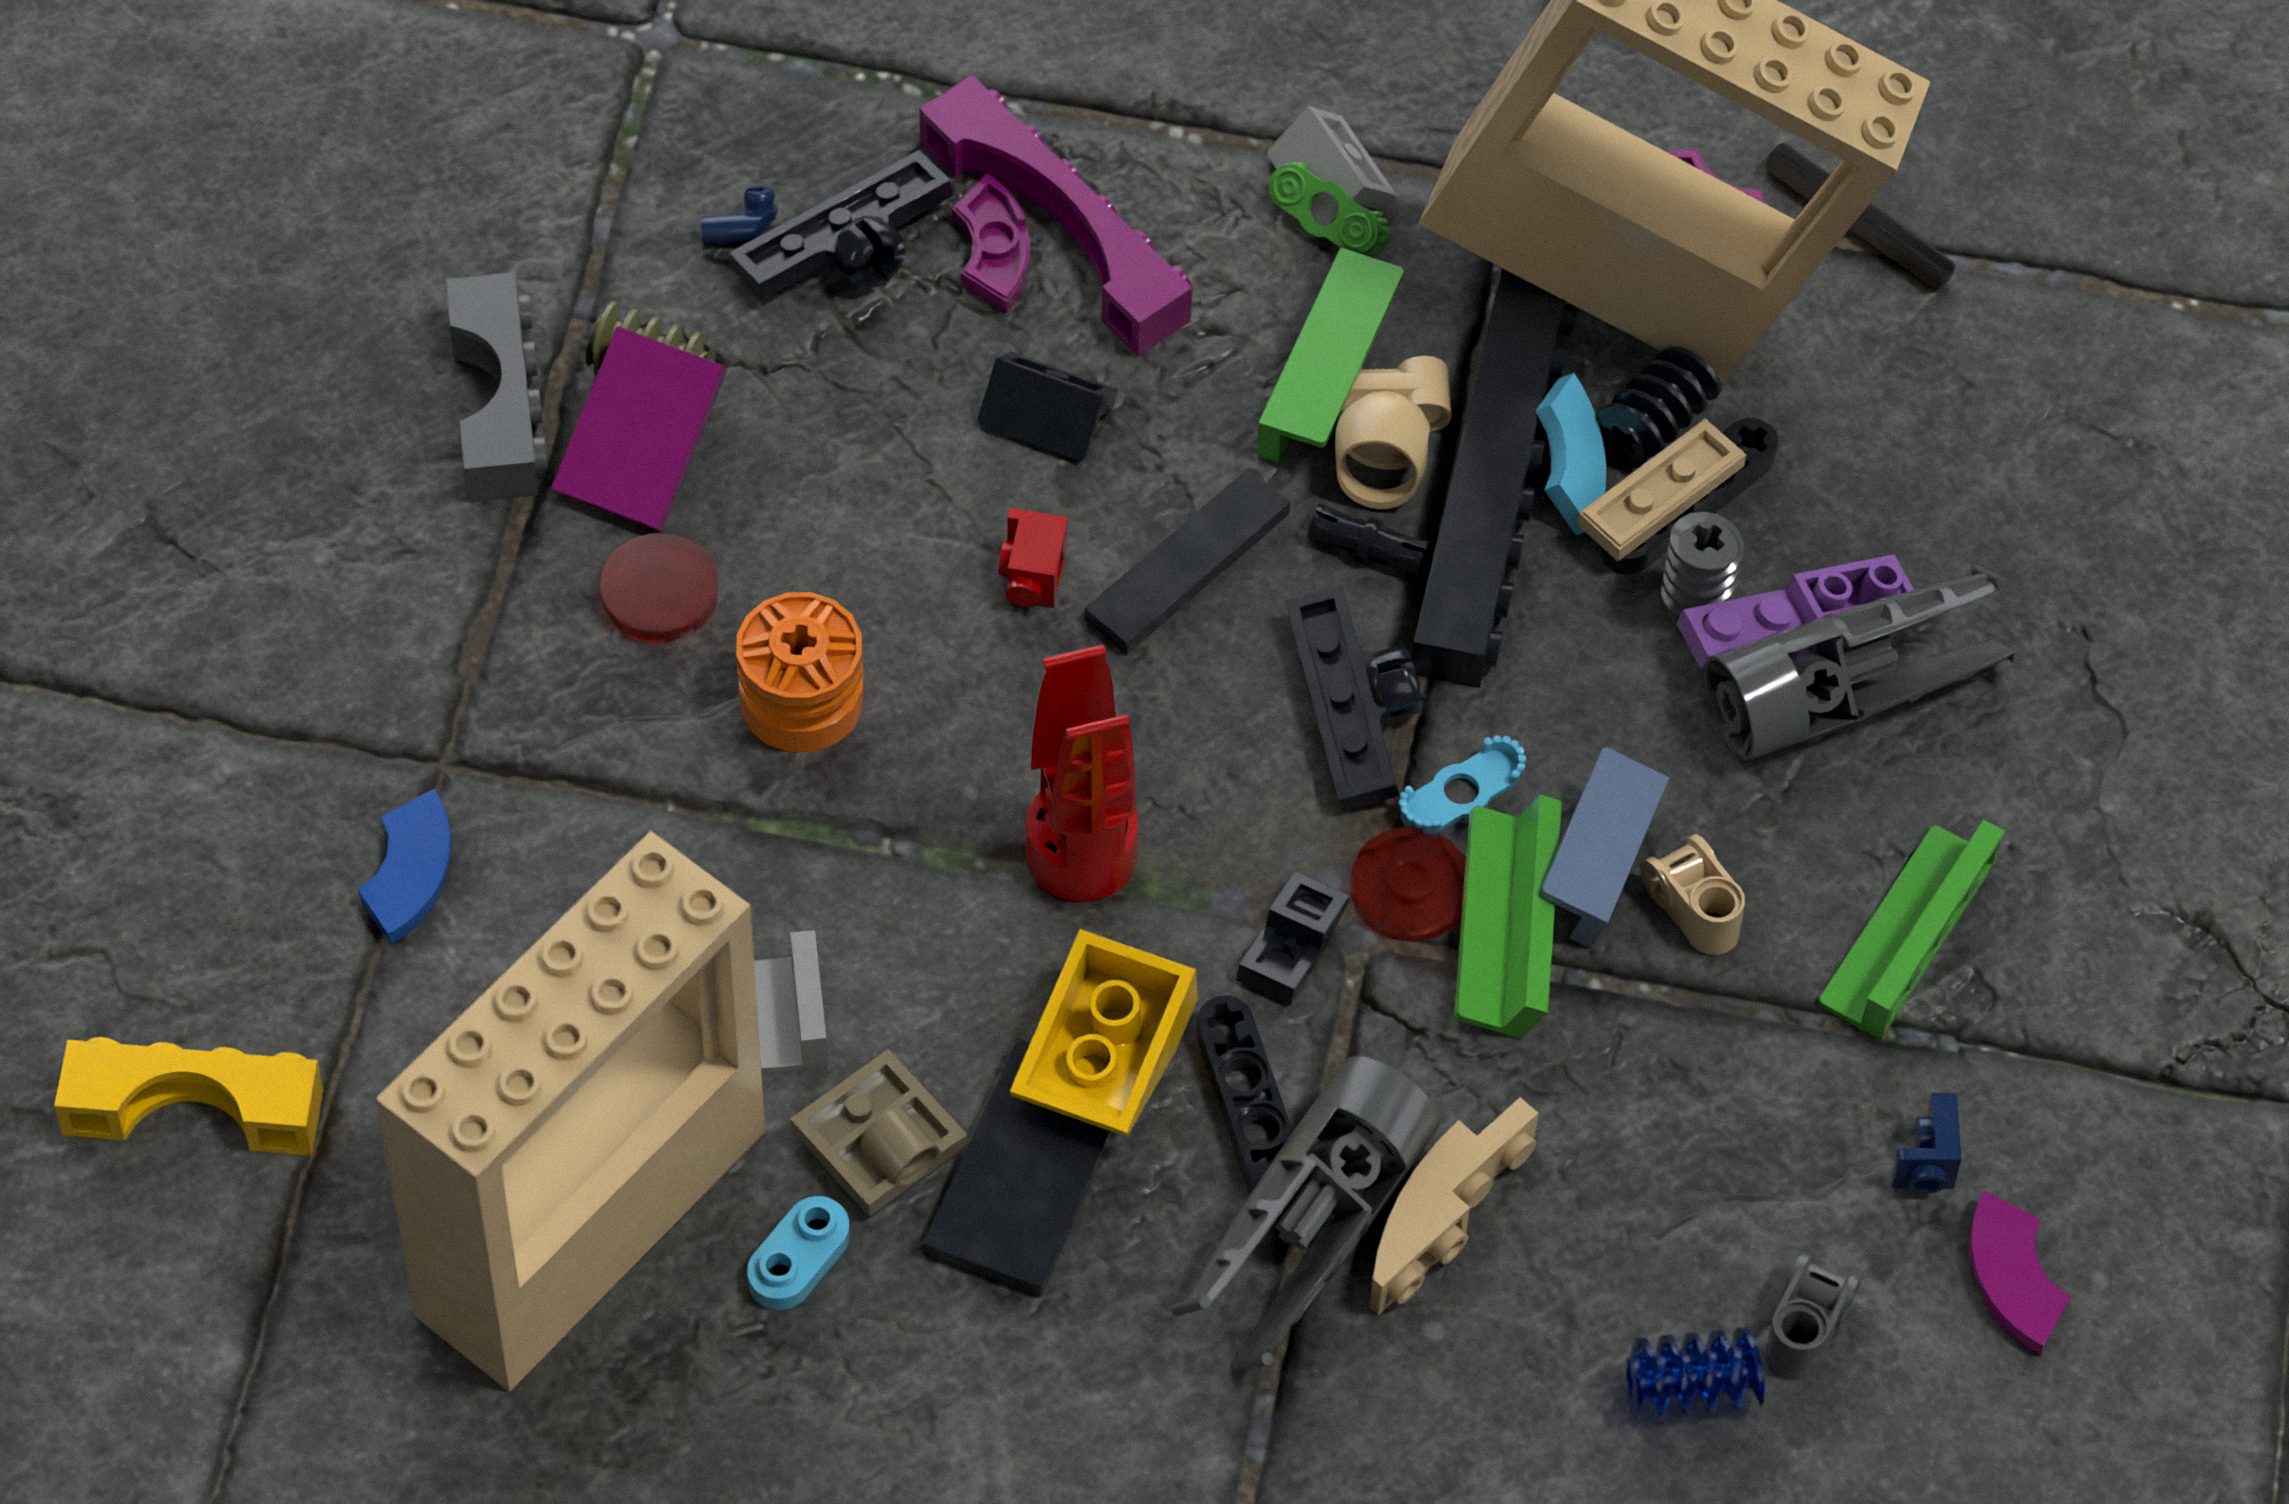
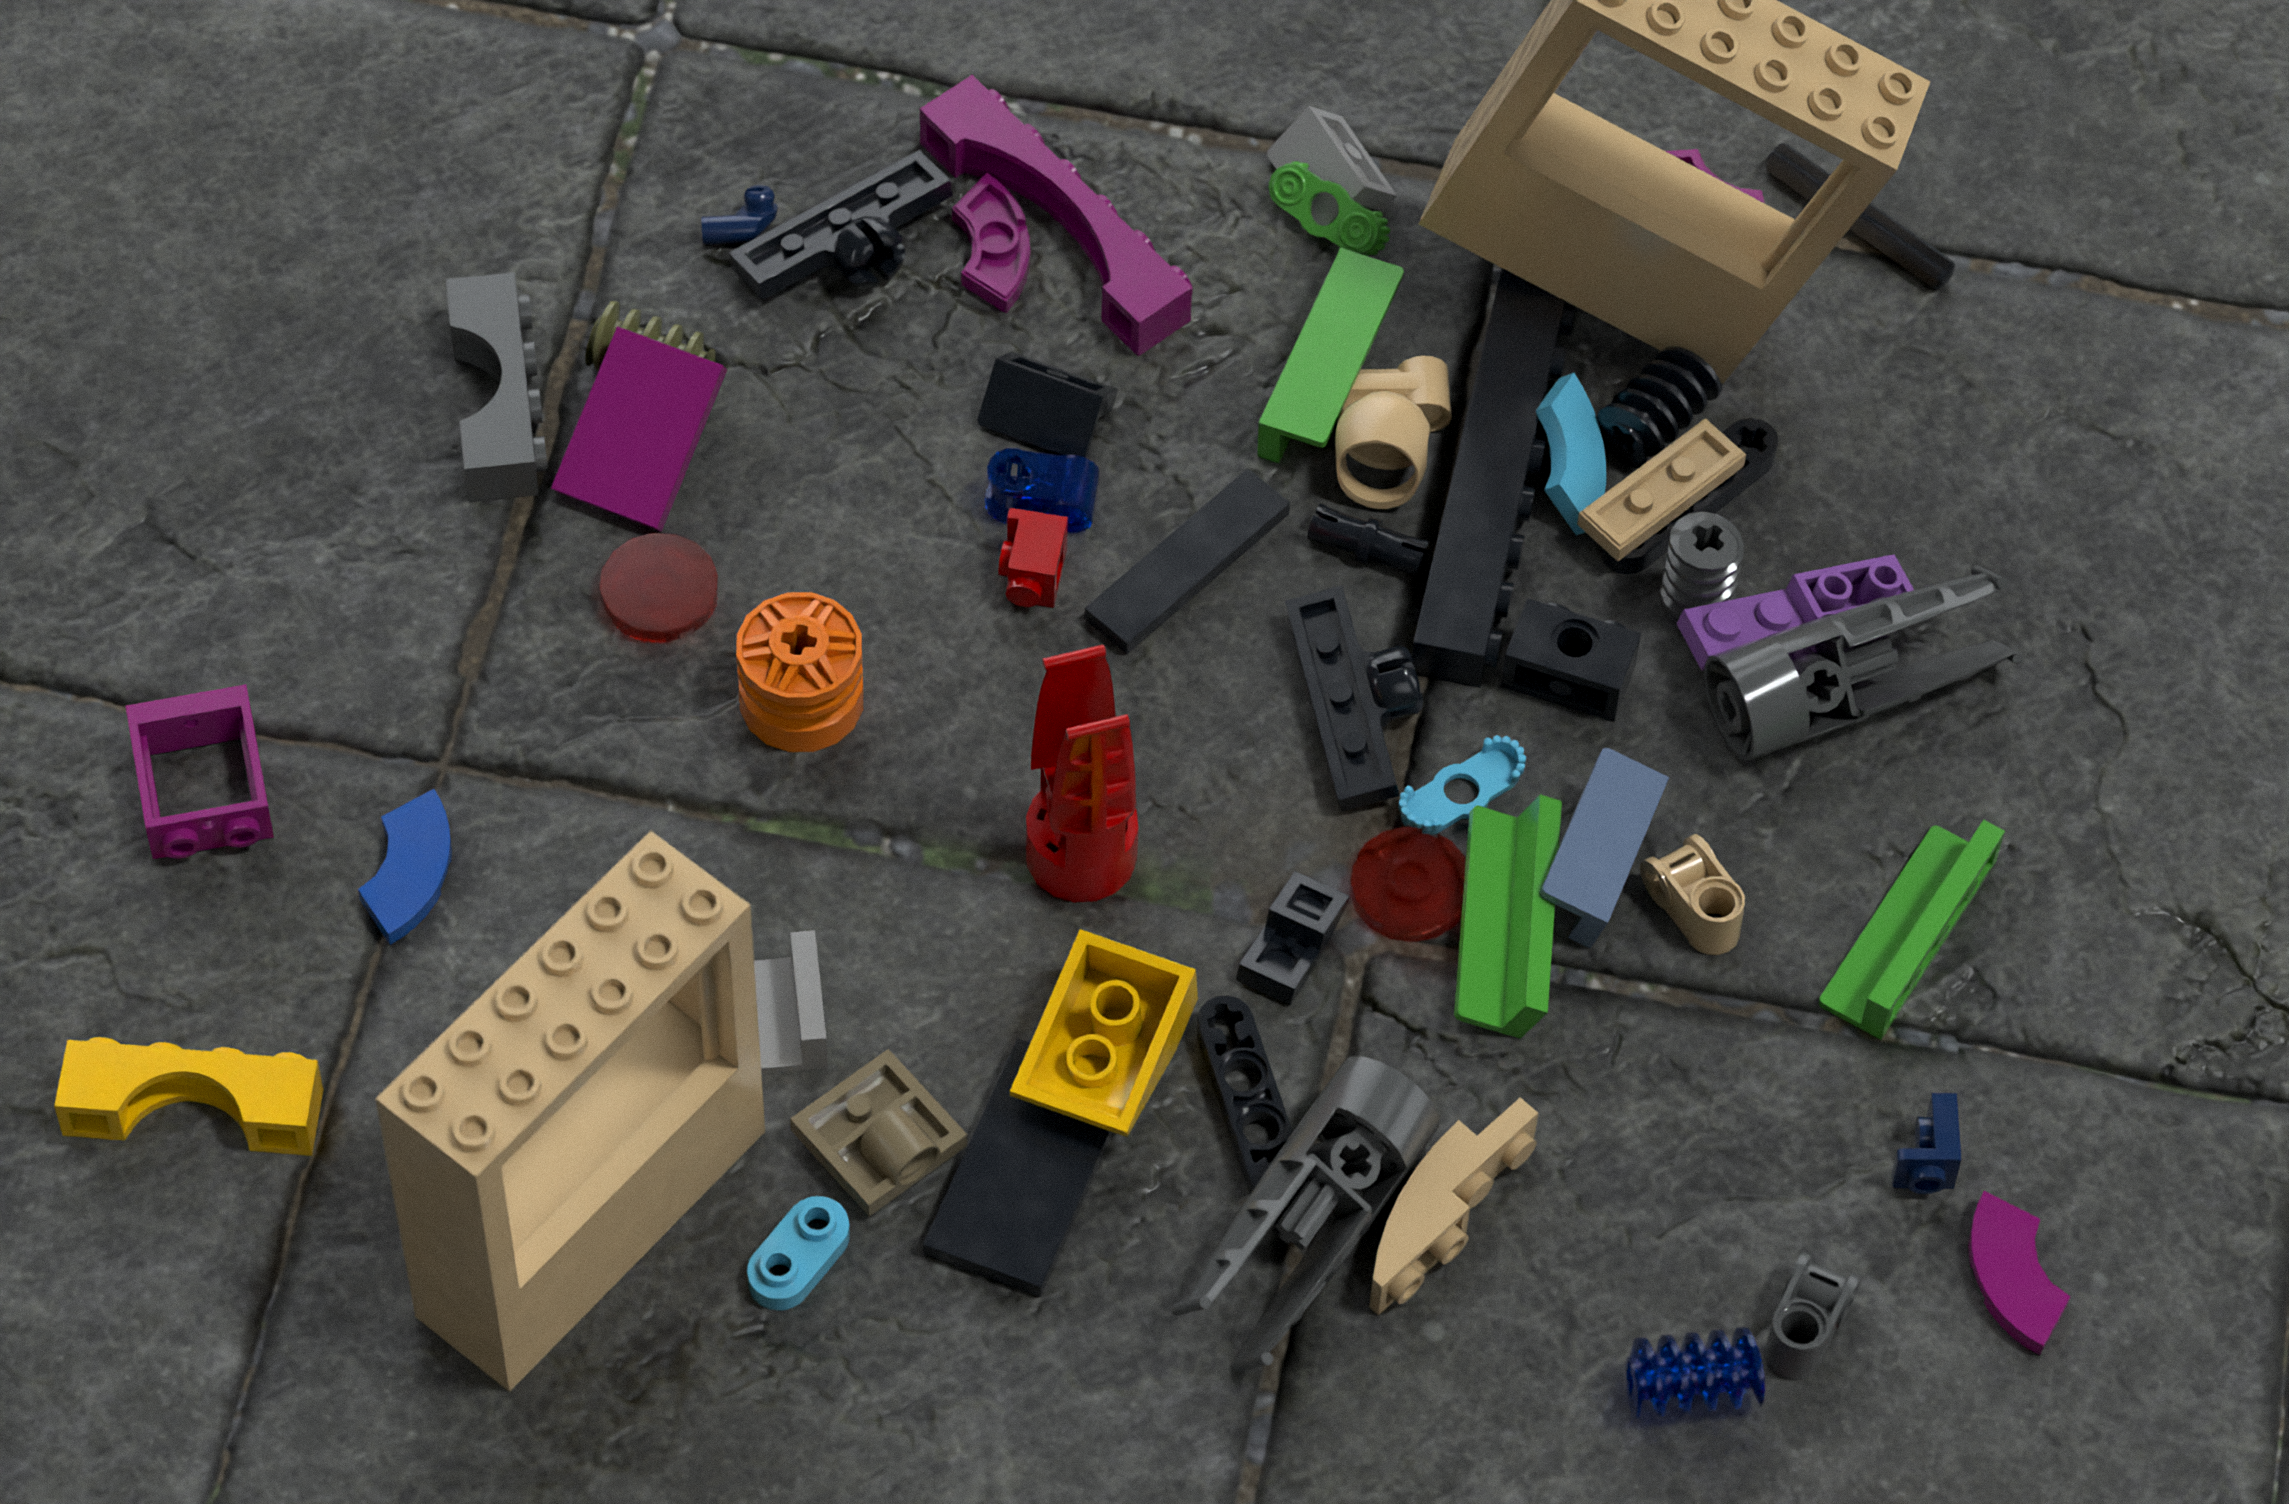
(166, 727): none -> magenta window
(1043, 485): none -> clear blue piece
(1588, 683): none -> black brick

